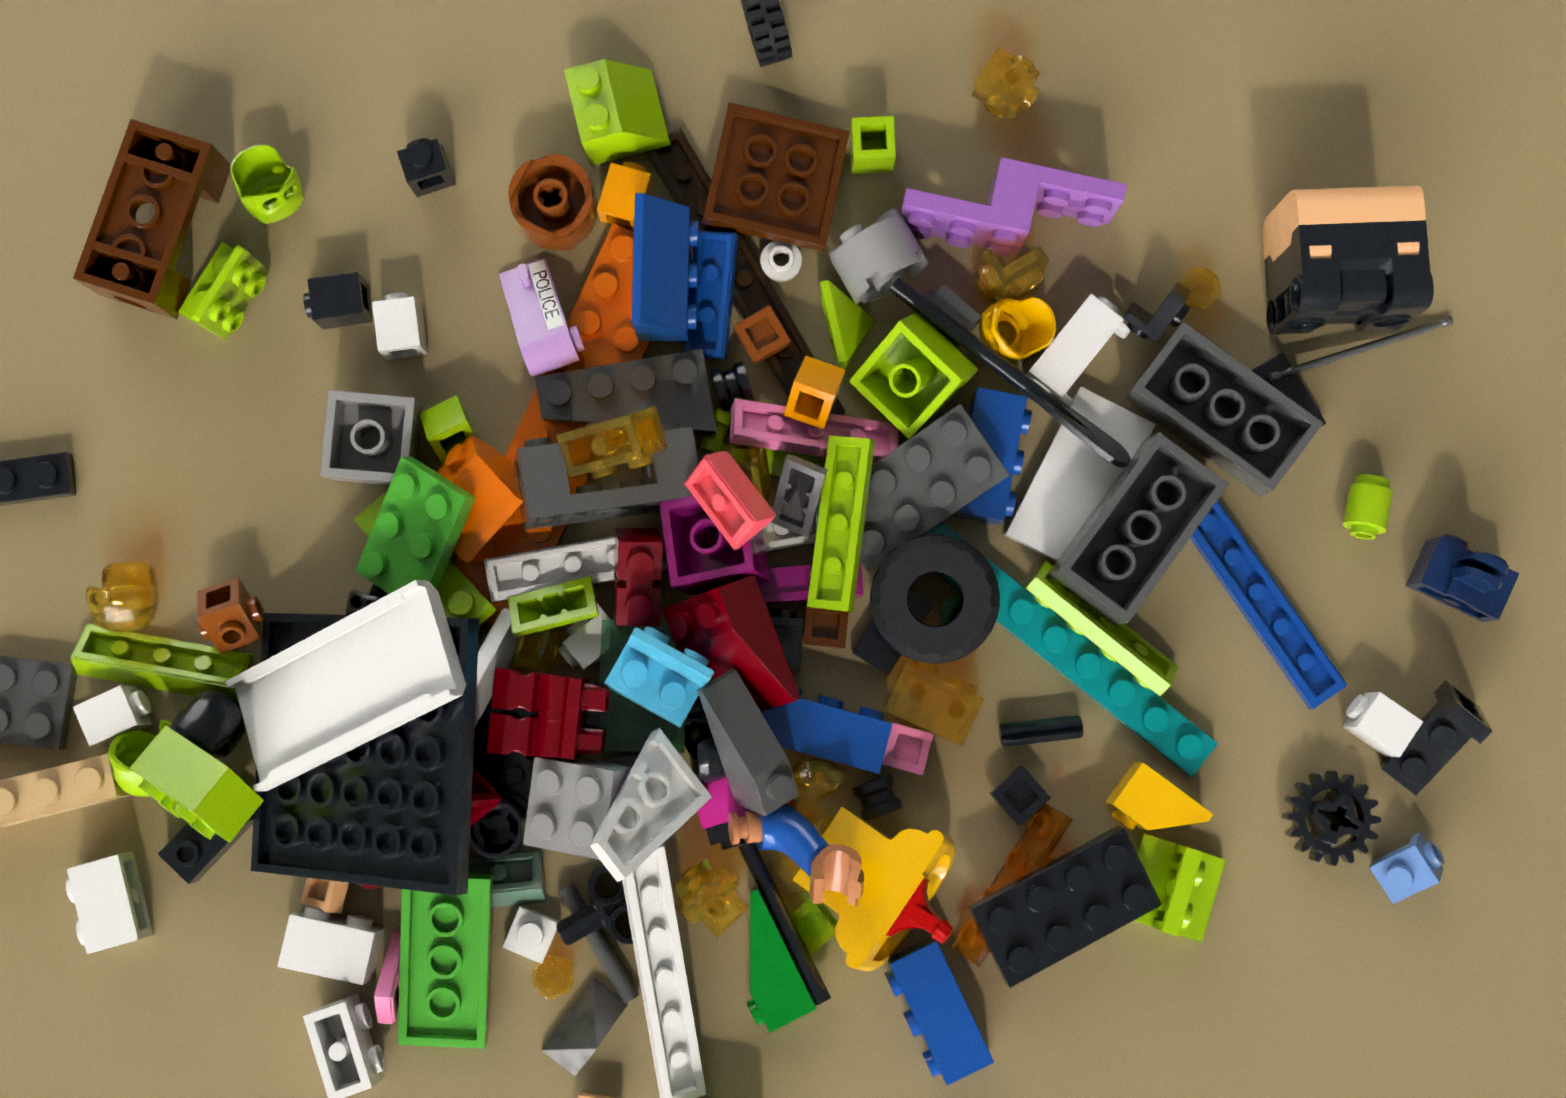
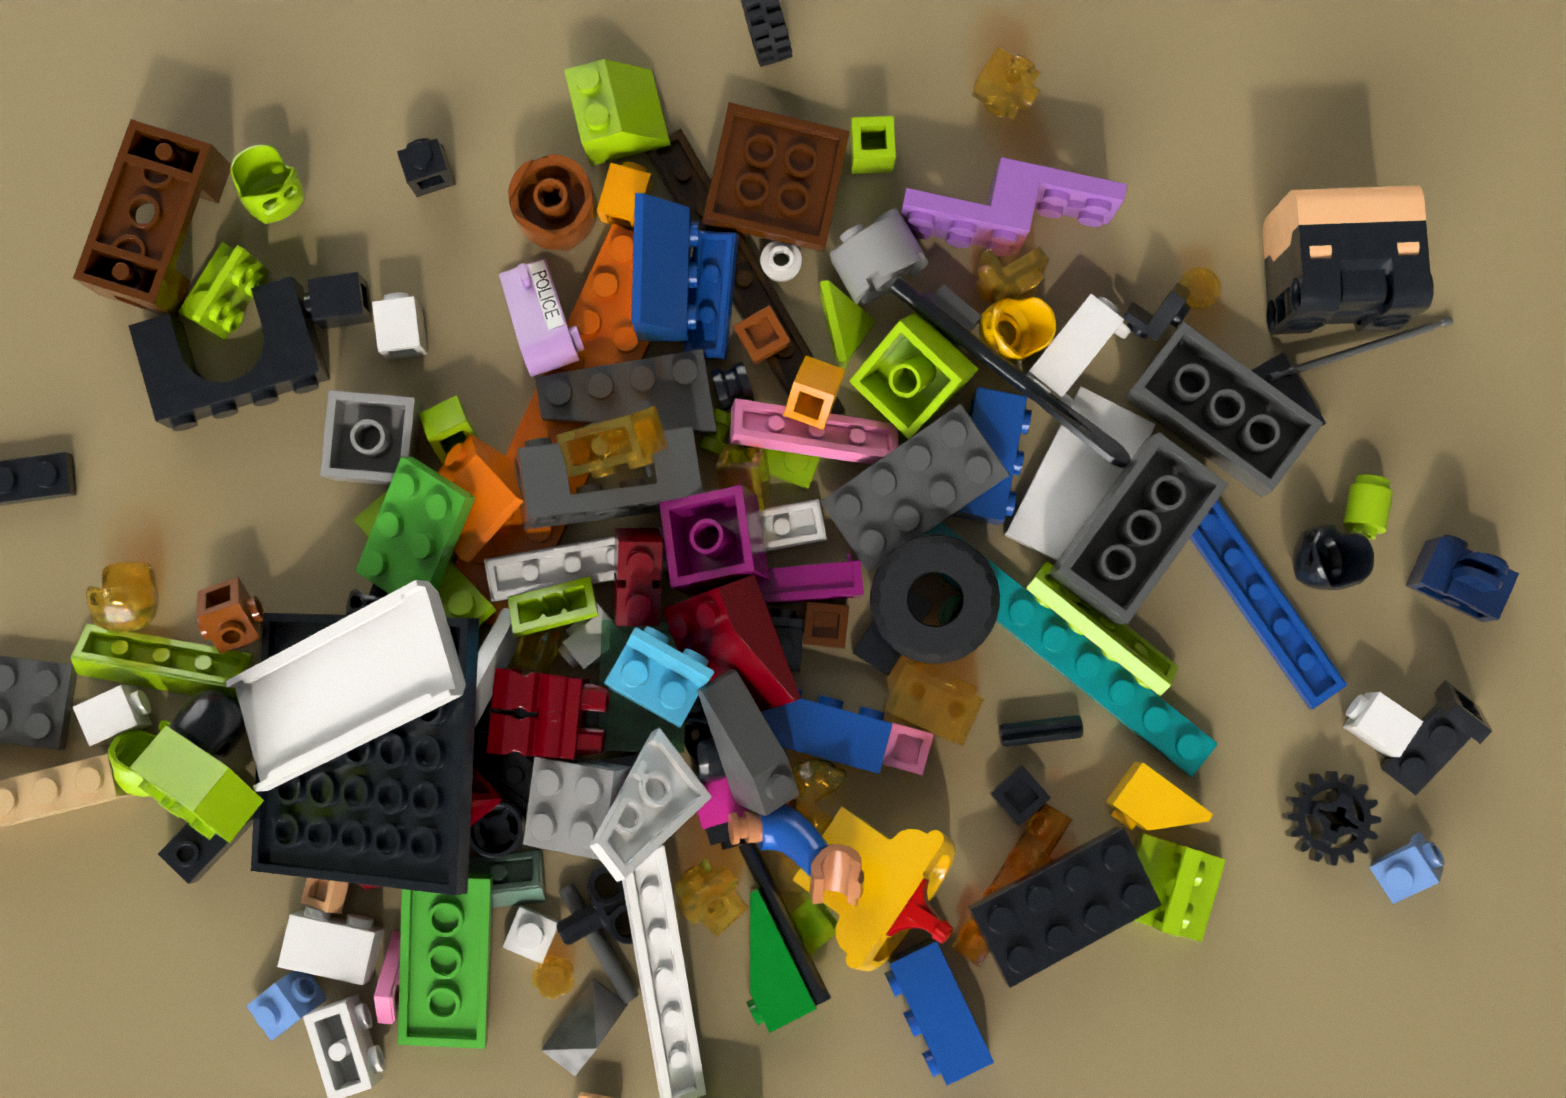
(108, 902): white brick -> none
(286, 1003): none -> medium blue bracket
(287, 363): none -> black arch
(729, 498): coral slope -> none
(798, 495): flat silver slope -> none
(841, 523): lime plate -> none
(877, 797): black wheel -> none
(1330, 559): none -> black helmet

